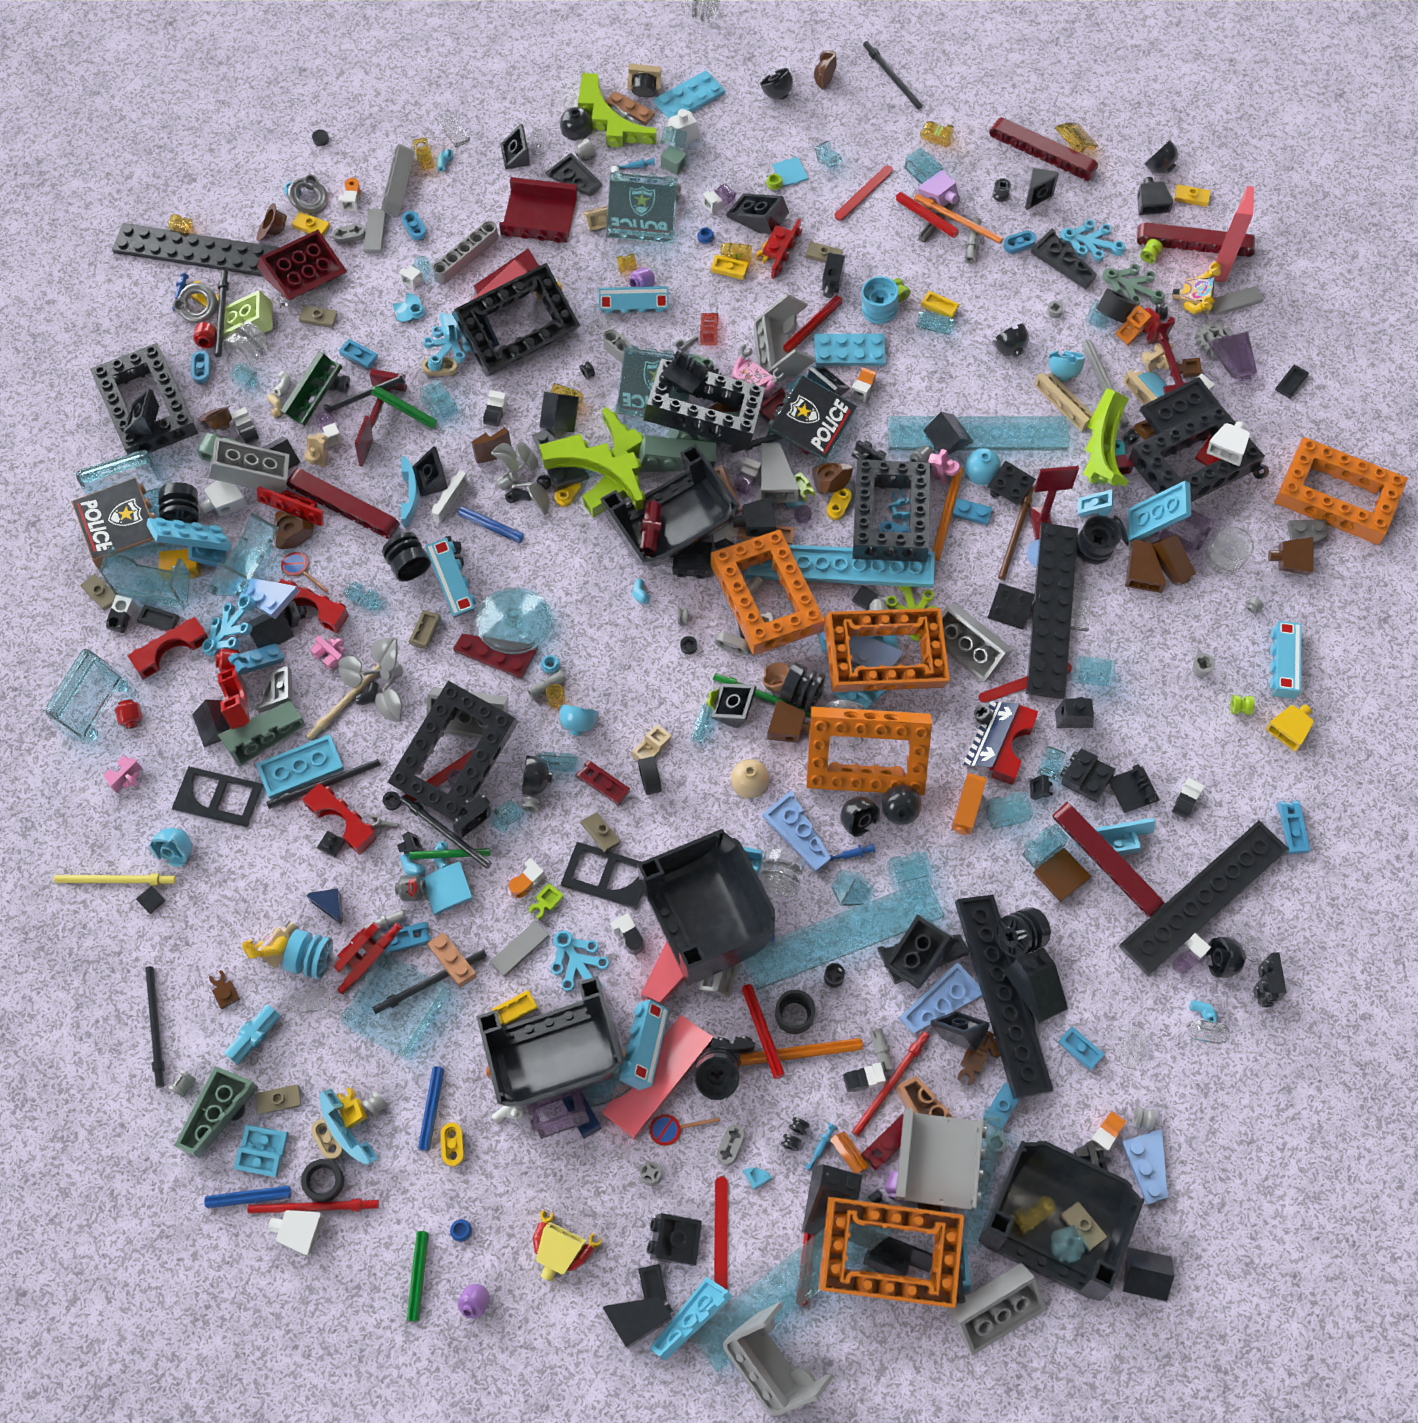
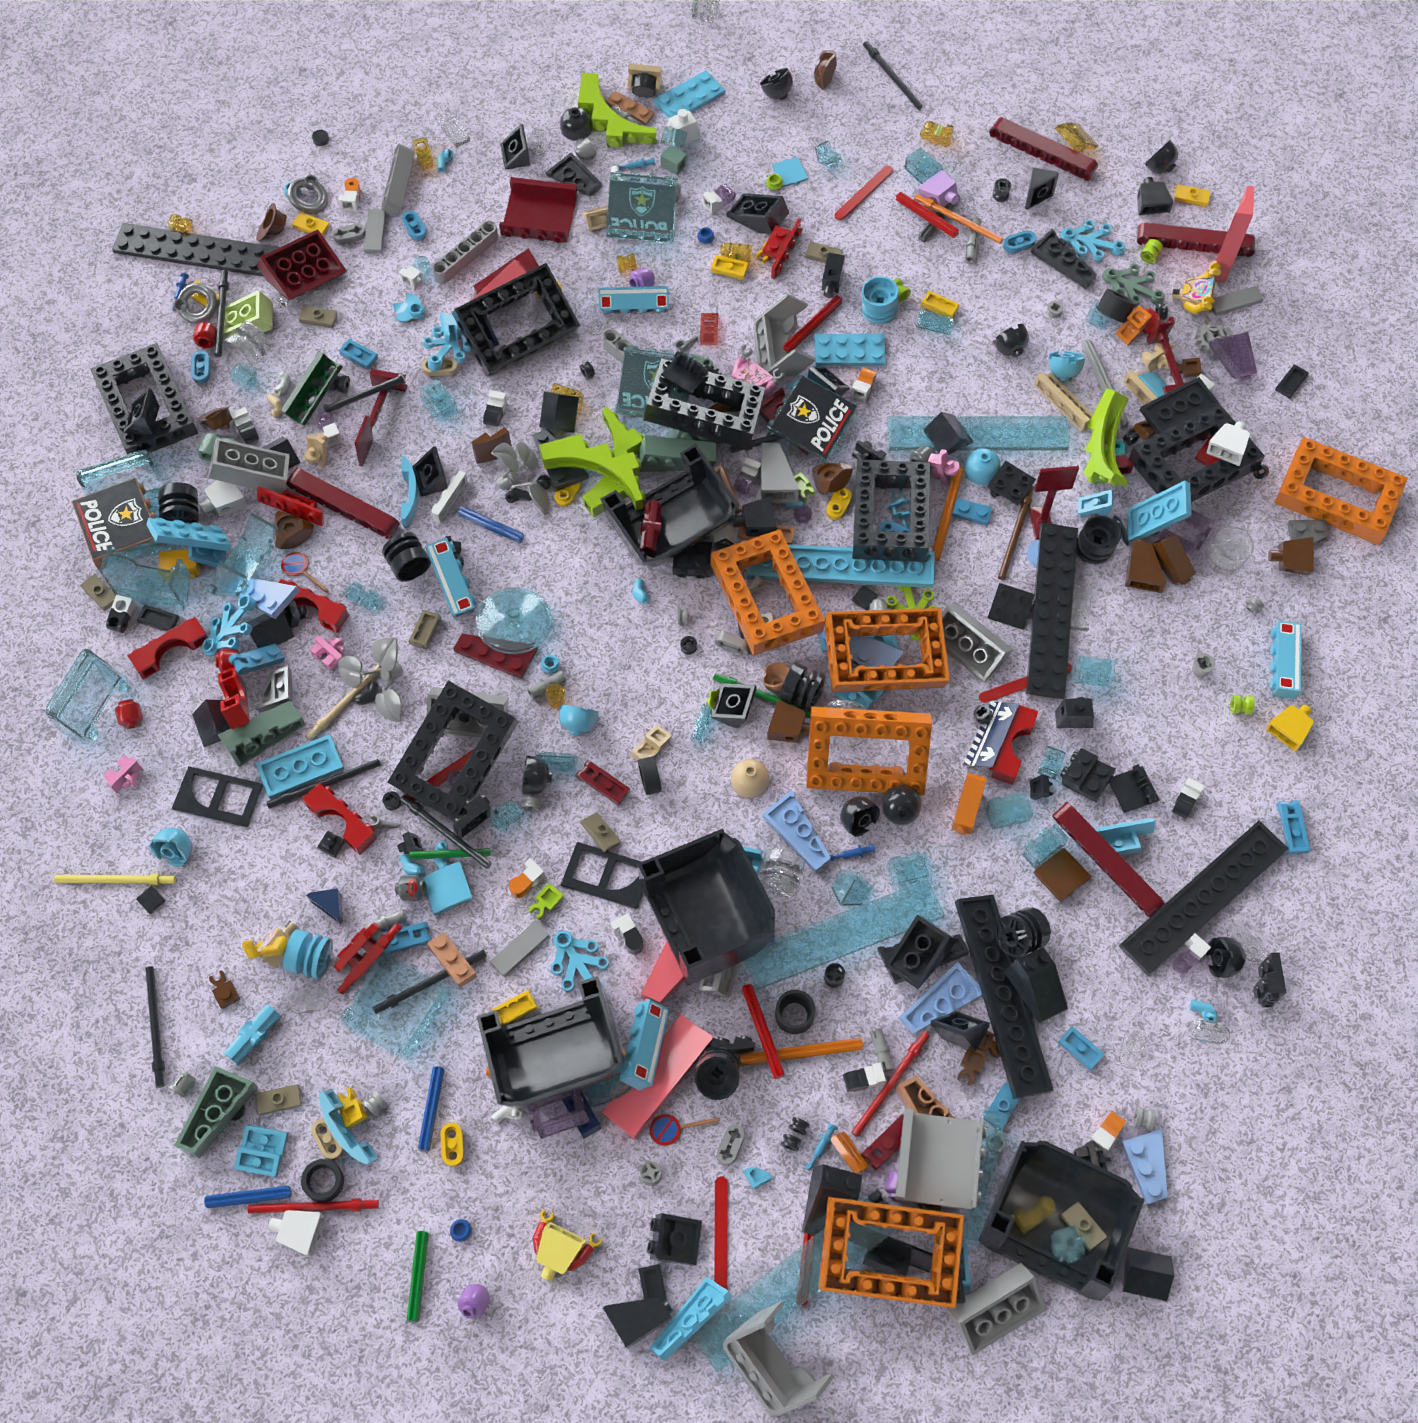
(404, 407): green axle -> none

